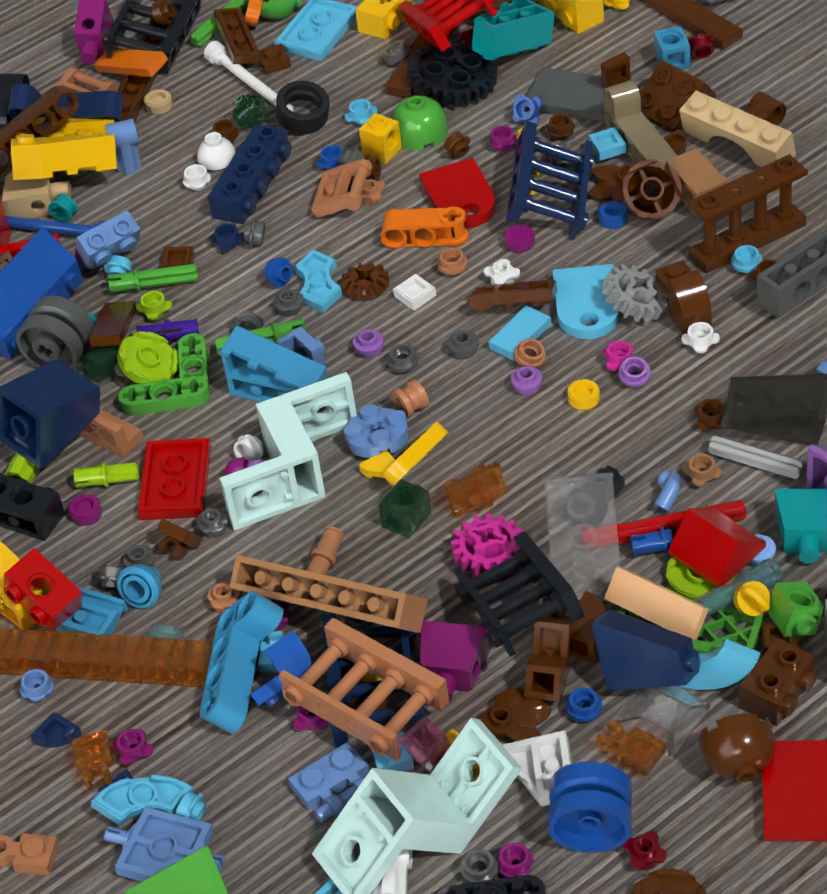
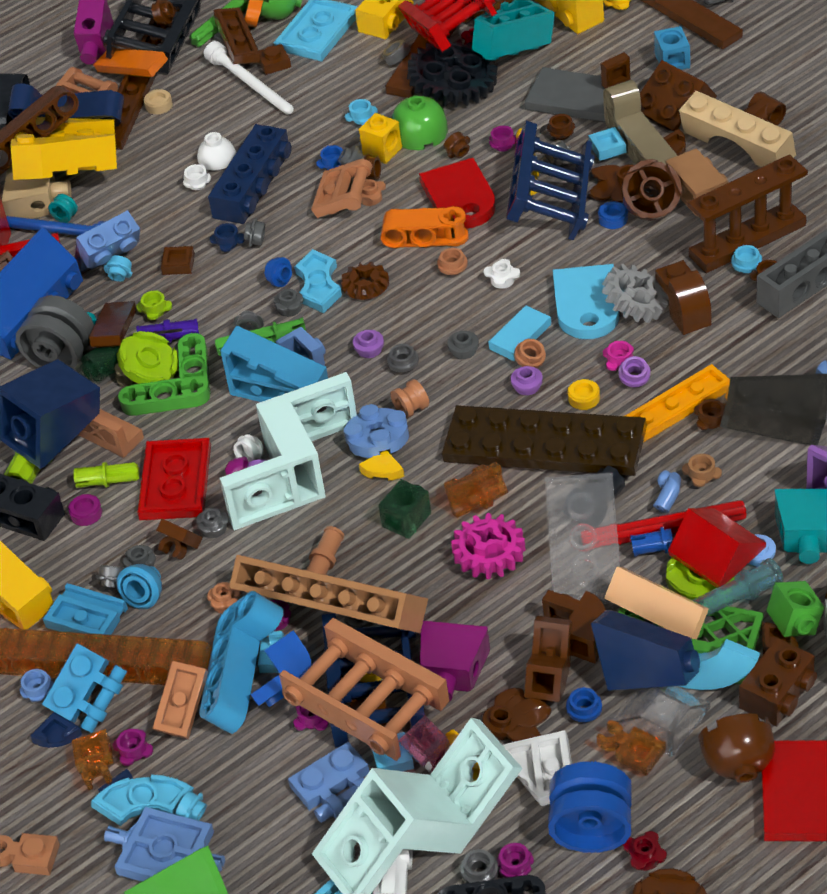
(35, 573): red brick -> none
(76, 683): none -> dark azure plate
(126, 145): medium blue piece -> none
(152, 278): bright green axle -> none
(165, 631): clear light blue tile -> none
(180, 700): none -> nougat plate
(226, 129): reddish brown plate -> none
(249, 111): clear green gear -> none
(302, 122): black tyre -> none
(414, 292): white tile -> none
(415, 453): yellow beam -> none
(513, 294): reddish brown hinge -> none
(519, 238): magenta tile -> none
(521, 102): blue plate -> none
(538, 570): black fence -> none
(544, 439): none -> dark brown plate
(681, 400): none -> light orange tile
(700, 337): white plate -> none
(701, 45): dark red plate -> none
(752, 598): yellow tile -> none
(756, 457): light grey axle -> none

